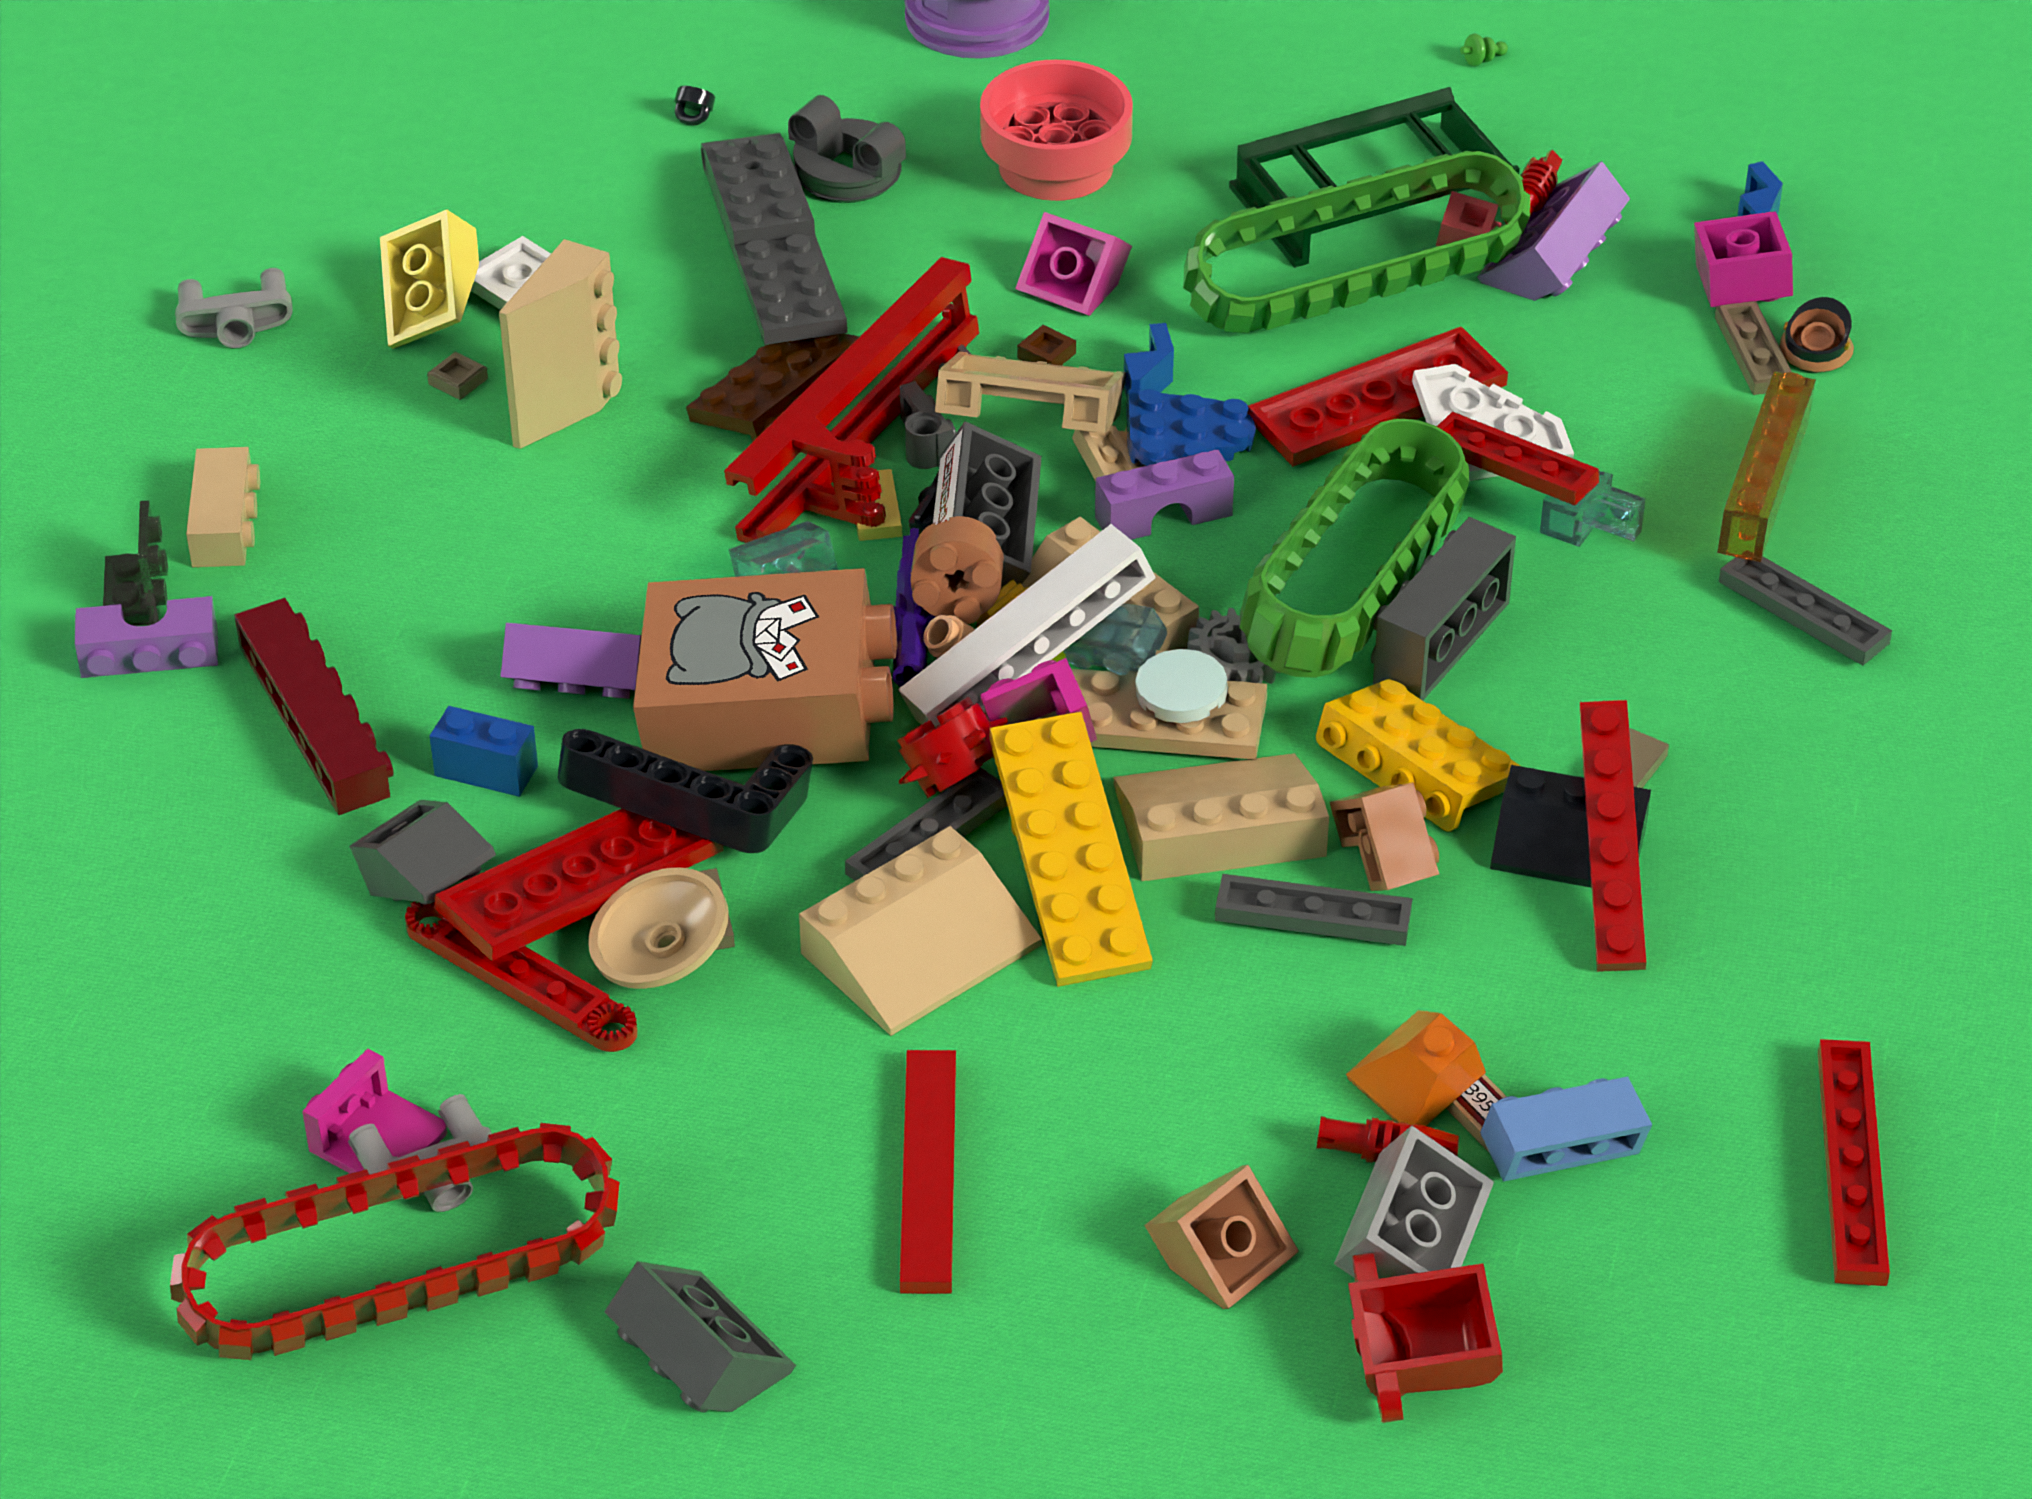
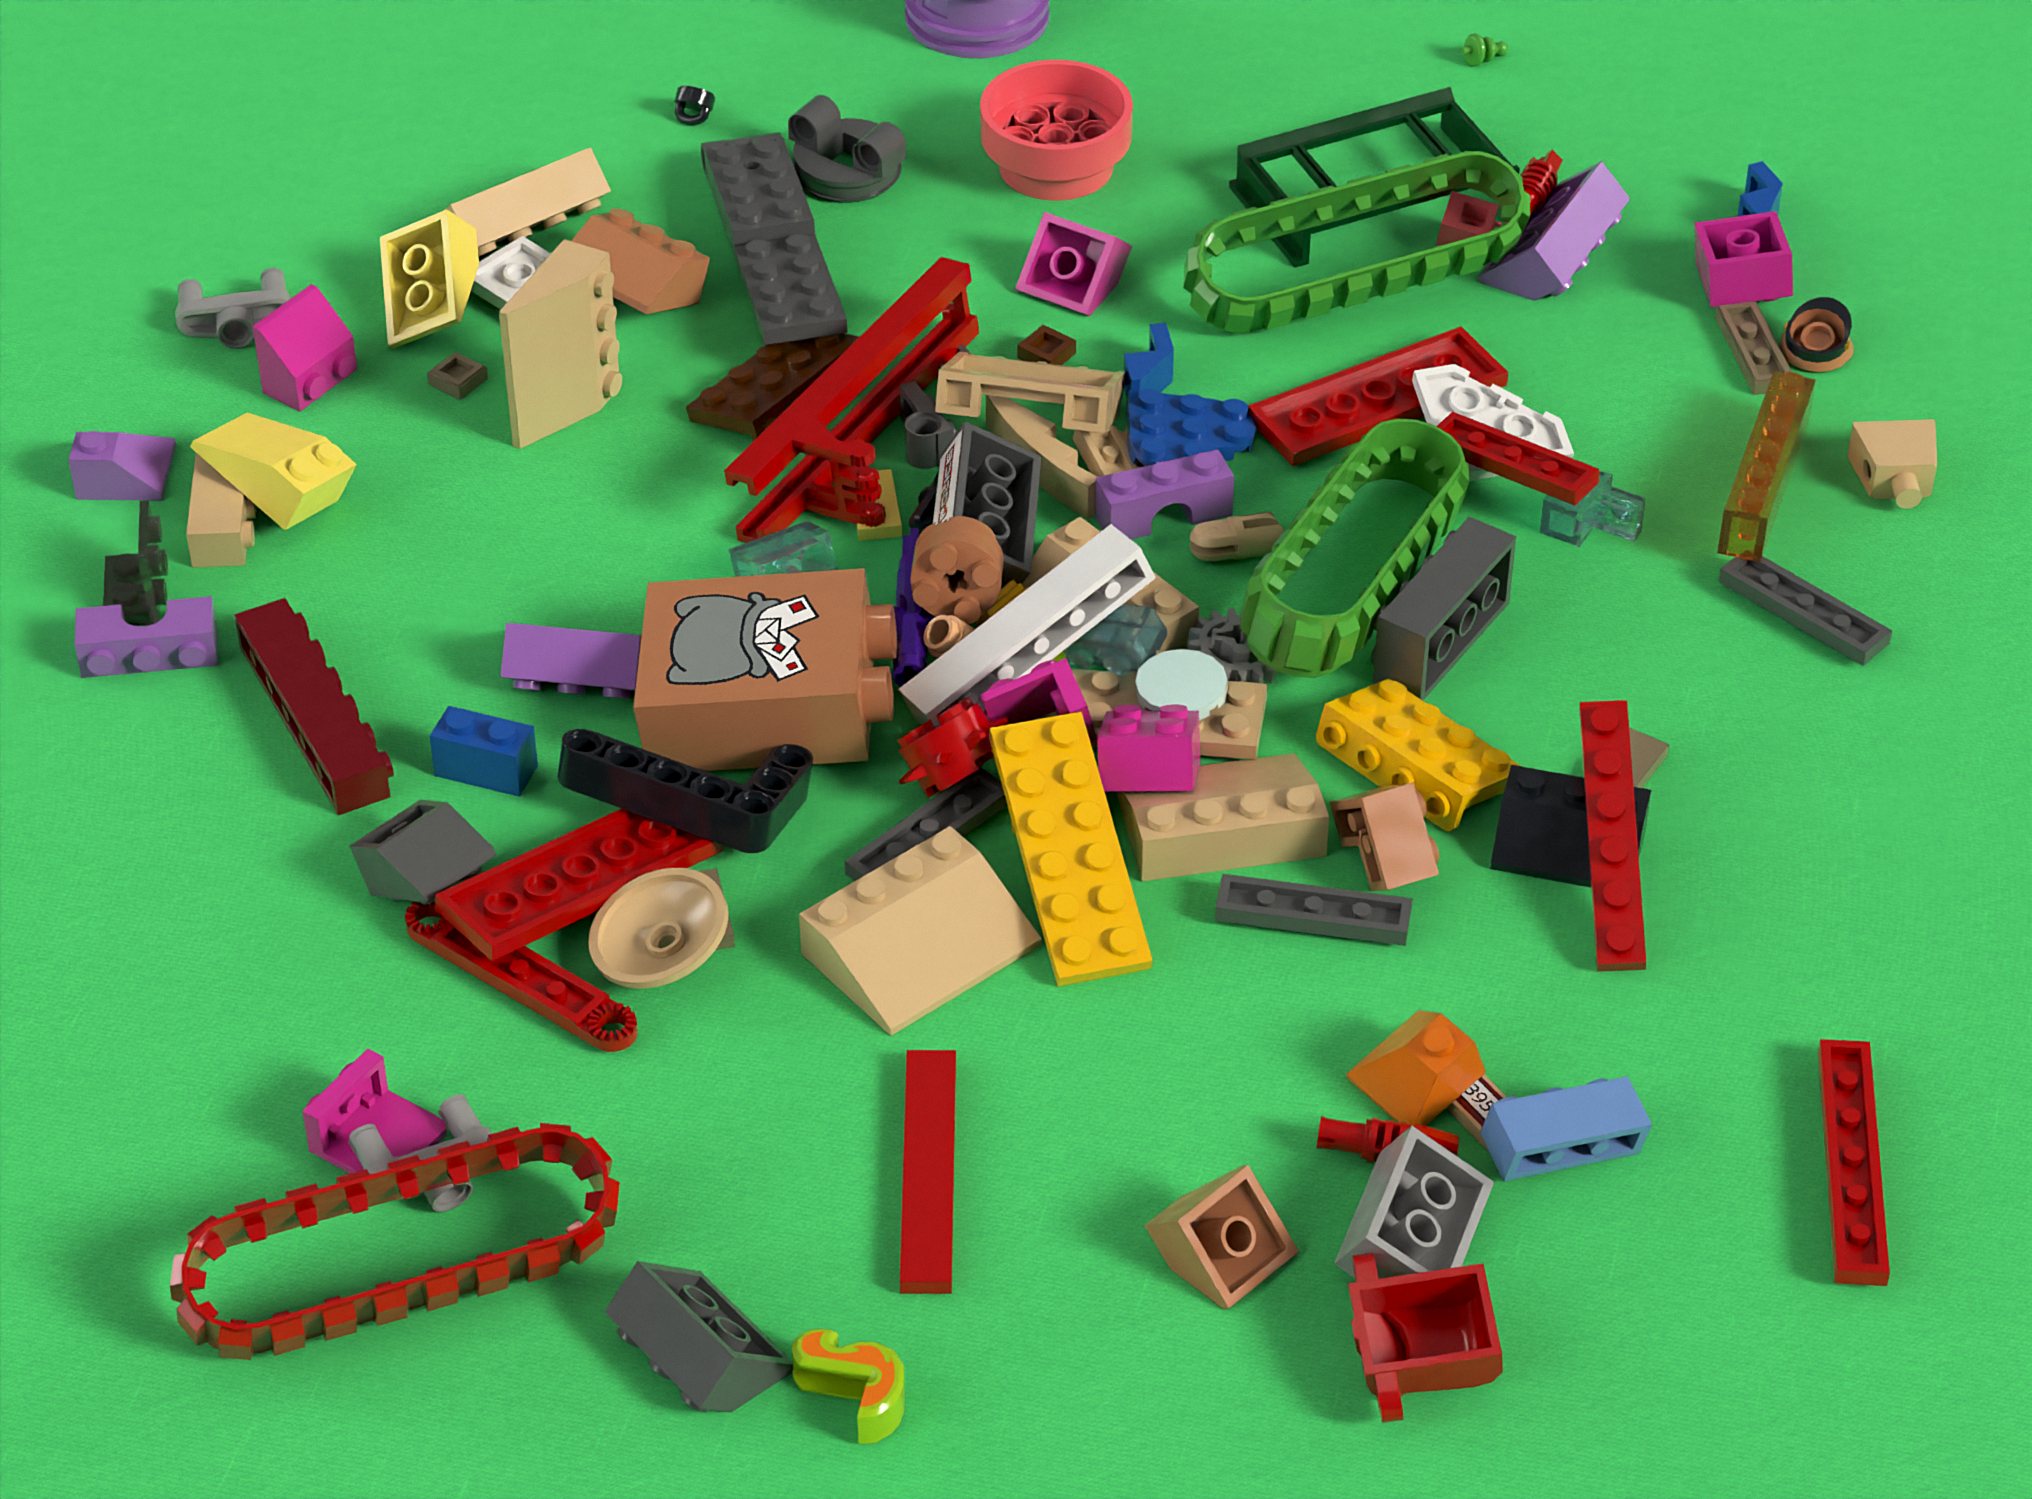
(120, 465): none -> medium lavender slope
(277, 466): none -> light yellow slope
(303, 349): none -> dark pink slope
(534, 200): none -> tan slope
(647, 266): none -> nougat slope
(856, 1372): none -> lime animal
(1059, 462): none -> tan slope
(1149, 749): none -> dark pink brick
(1235, 537): none -> tan arm
(1895, 459): none -> tan torso

